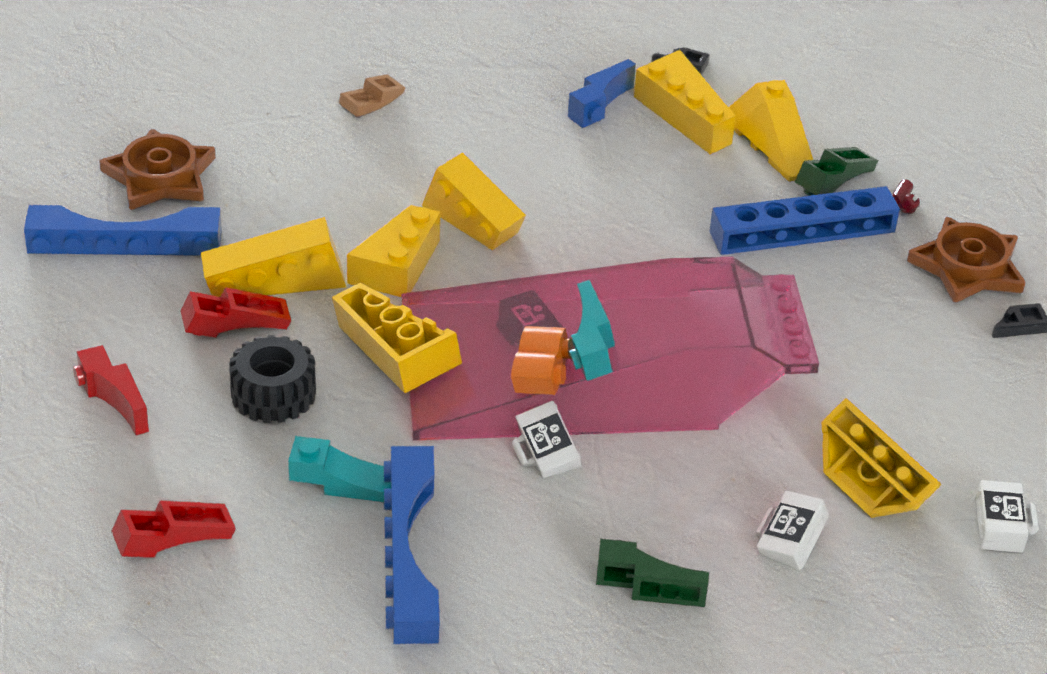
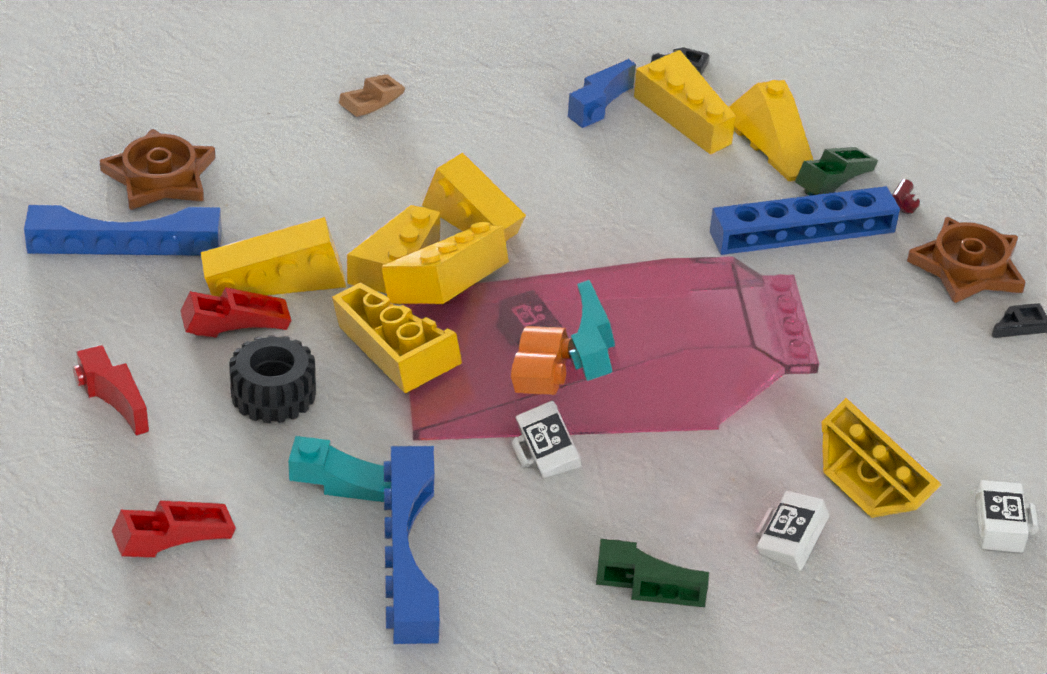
(446, 267): none -> yellow wedge

